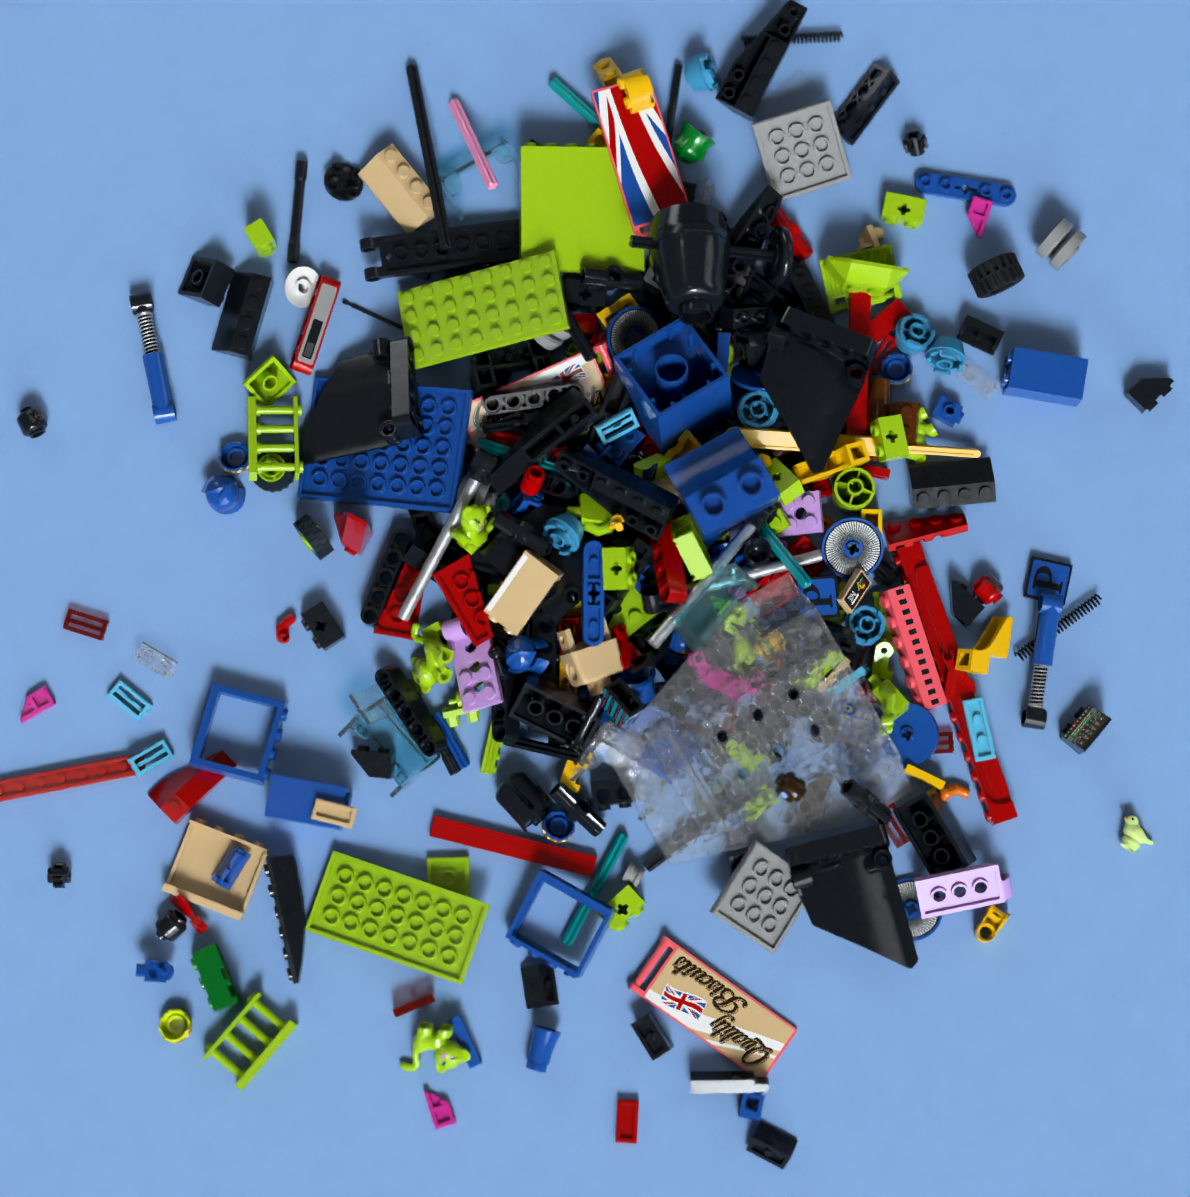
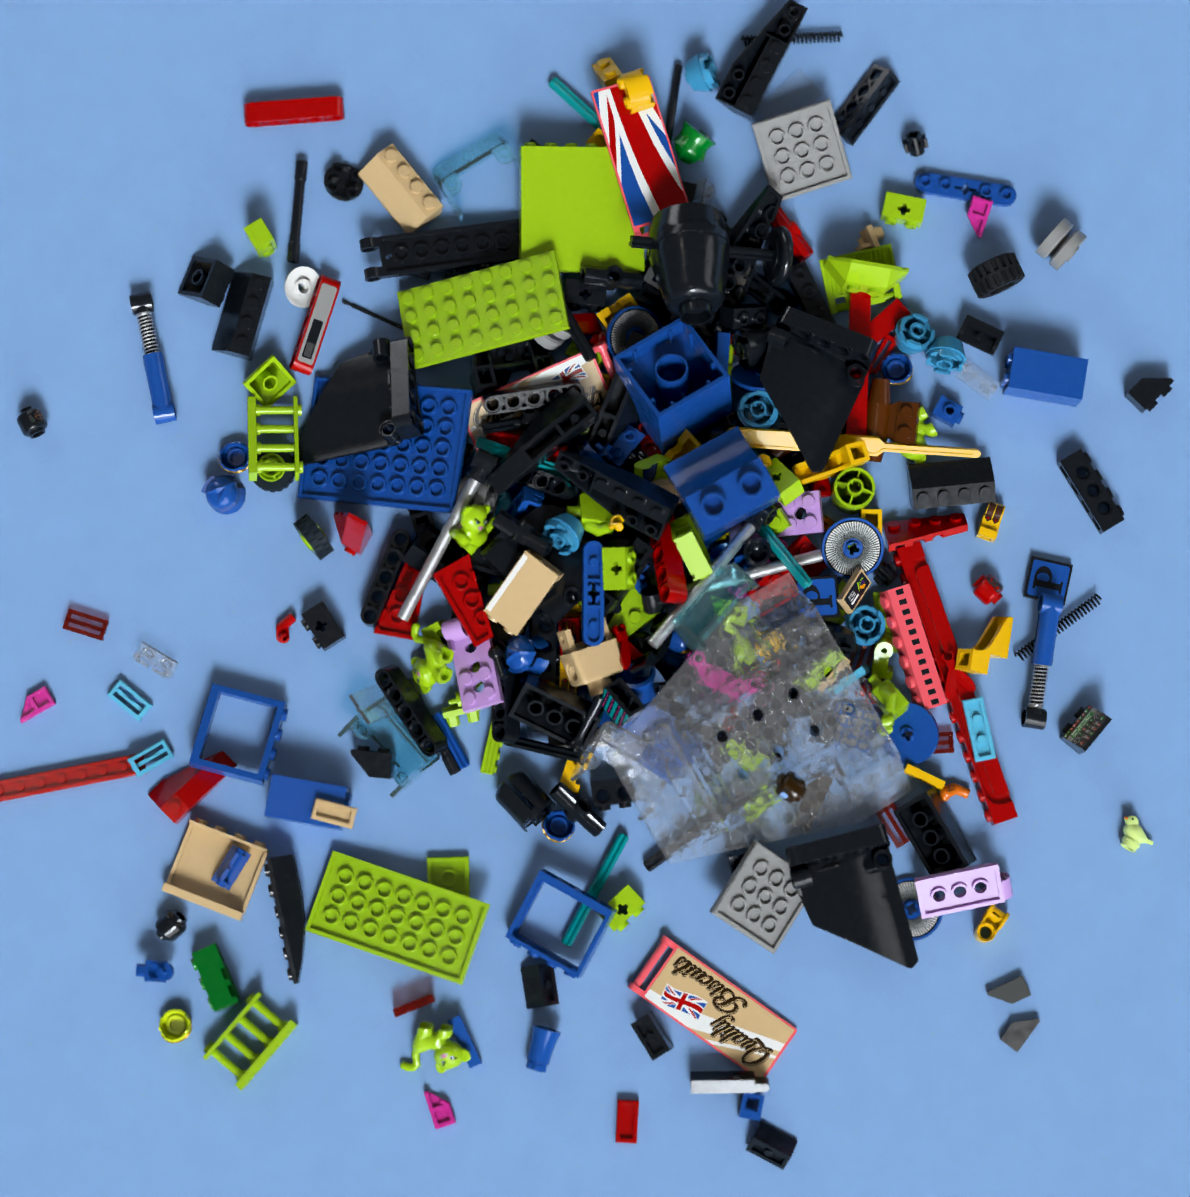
(59, 875): black gear -> none
(182, 905): red piece -> none
(294, 111): none -> red beam
(429, 157): black axle -> none
(473, 144): bright pink axle -> none
(513, 846): red tile -> none
(532, 480): red brick -> none
(611, 420): medium azure tile -> none
(633, 874): light grey wheel -> none
(865, 801): black piece -> none
(876, 472): red tile -> none
(892, 428): lime brick -> none
(962, 604): black slope -> none
(990, 522): none -> yellow leg
(1011, 991): none -> dark grey tile
(1018, 1033): none -> flat silver tile
(1090, 503): none -> black brick

